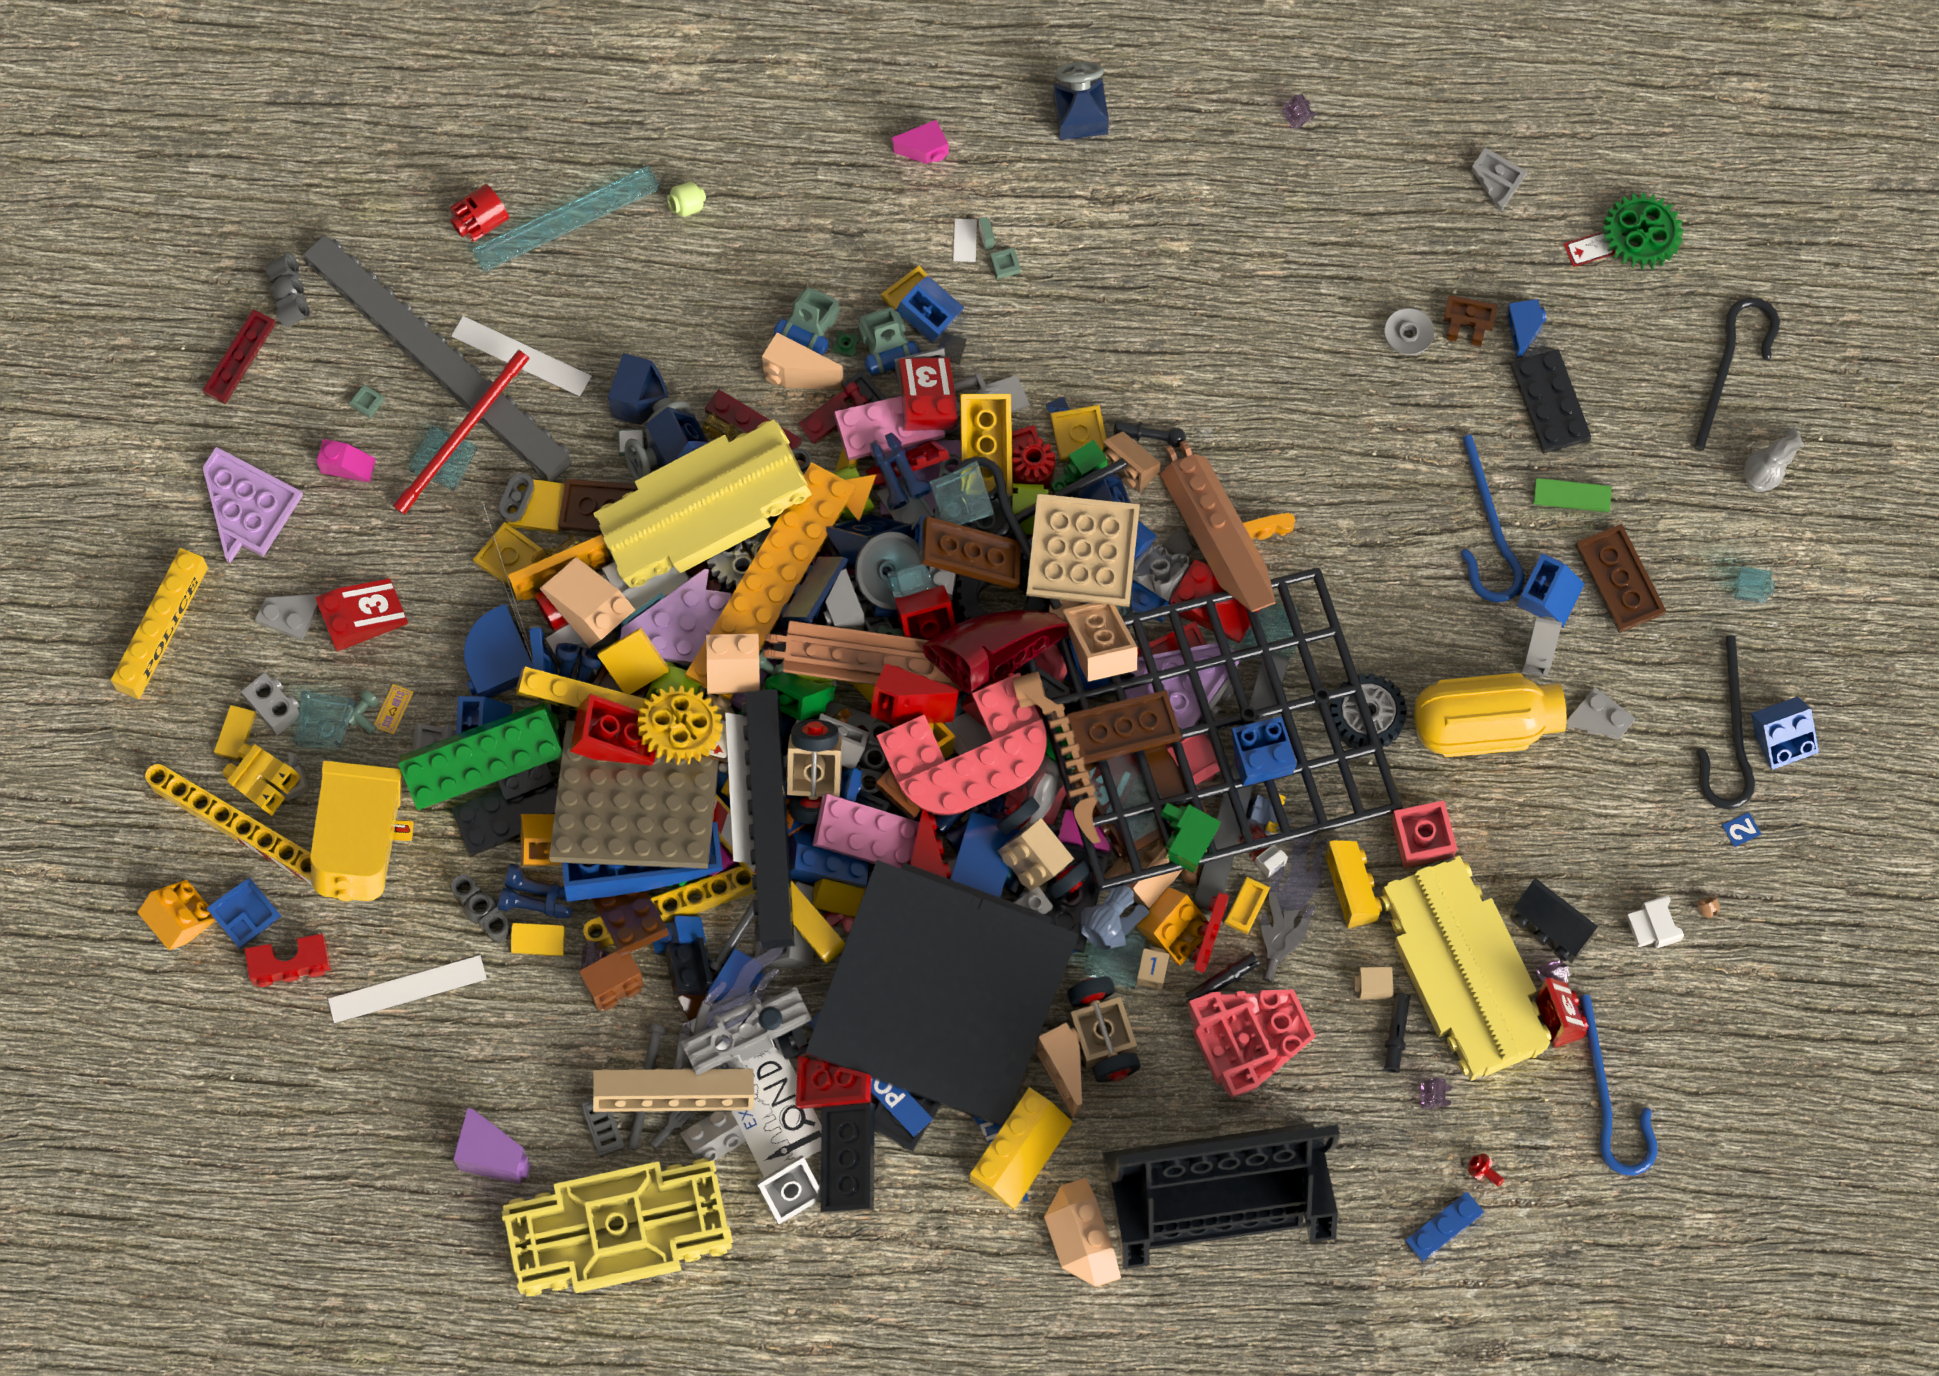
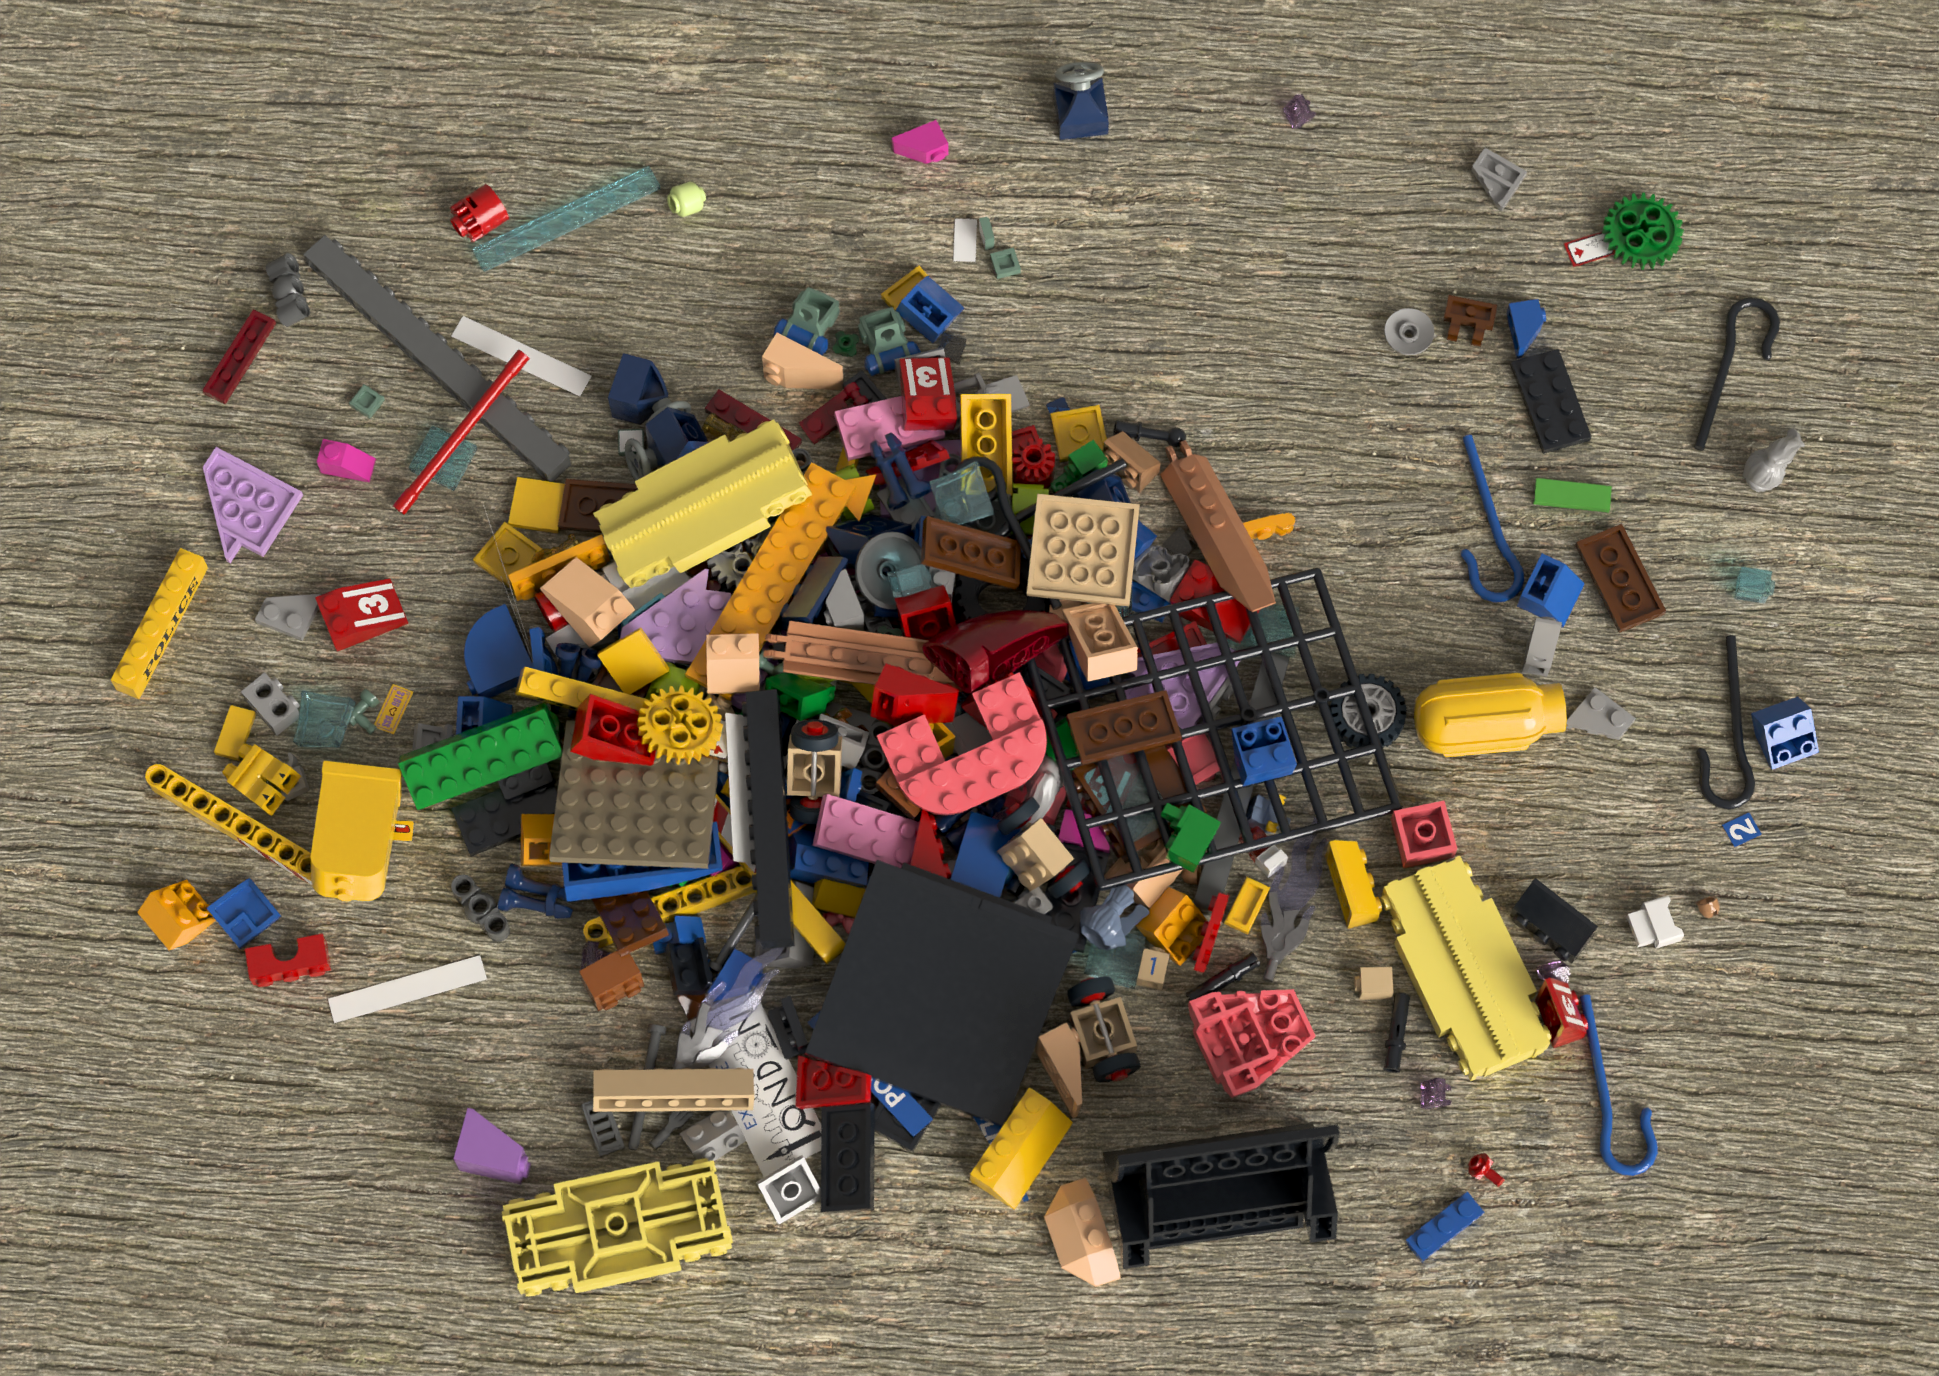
(516, 499): dark grey plate -> none
(538, 939): yellow slope -> none
(751, 1038): light grey piece -> none
(1031, 692): medium nougat piece -> none

